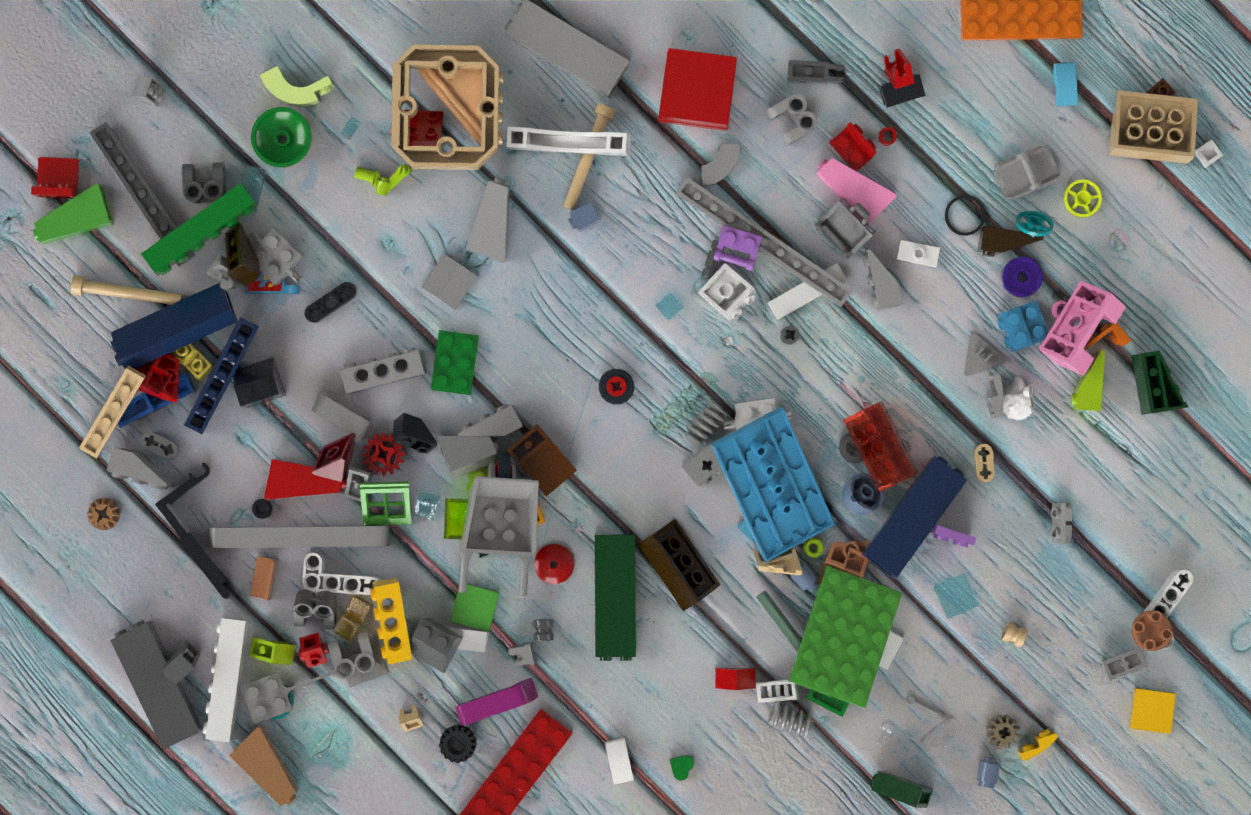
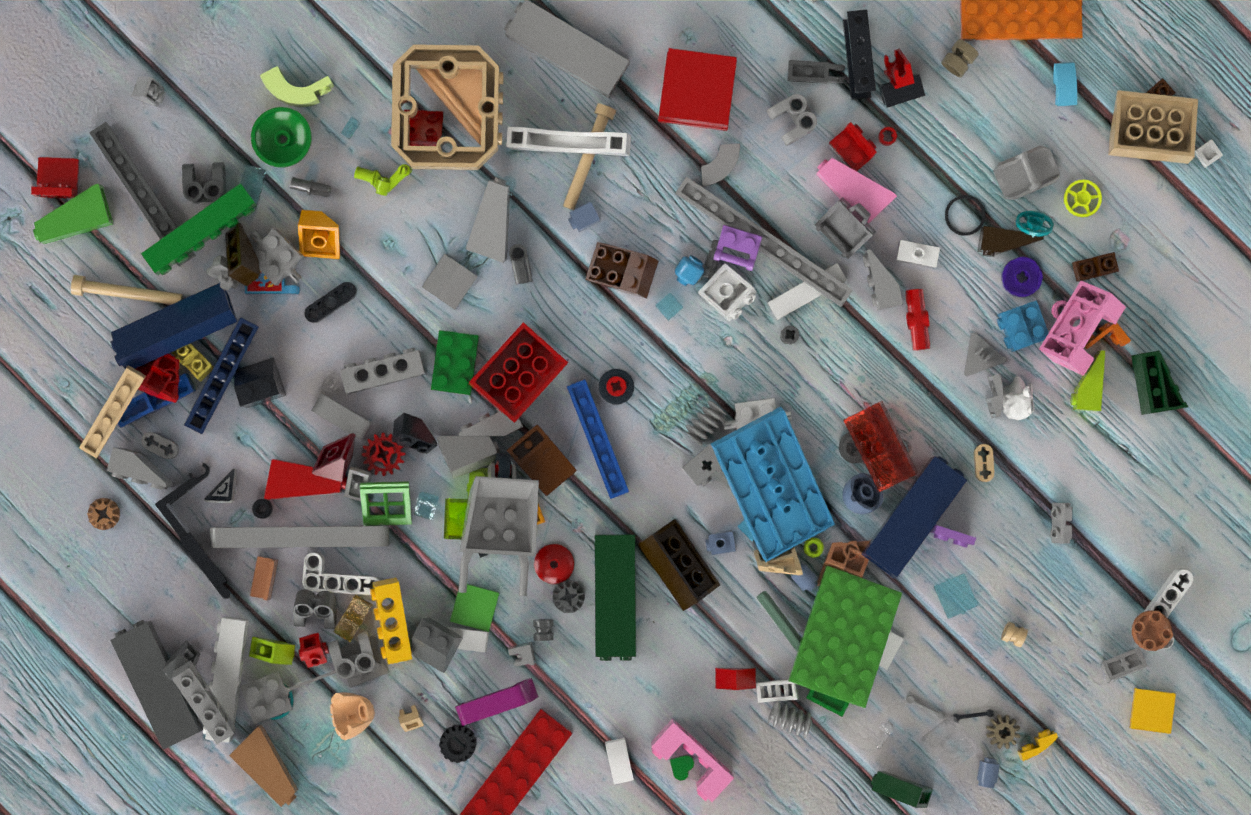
(203, 702): none -> light grey brick
(225, 490): none -> piece
(310, 187): none -> flat silver axle
(318, 235): none -> light orange slope
(350, 714): none -> light nougat hair
(518, 372): none -> red slope
(521, 266): none -> dark grey piece
(573, 588): none -> dark grey gear
(597, 439): none -> blue plate
(622, 269): none -> reddish brown slope
(689, 270): none -> dark azure head
(714, 779): none -> bright pink plate
(727, 537): none -> sand blue brick
(859, 54): none -> black fence
(917, 319): none -> red piece
(954, 62): none -> dark tan wheel
(989, 713): none -> black hinge
(1095, 267): none -> reddish brown slope

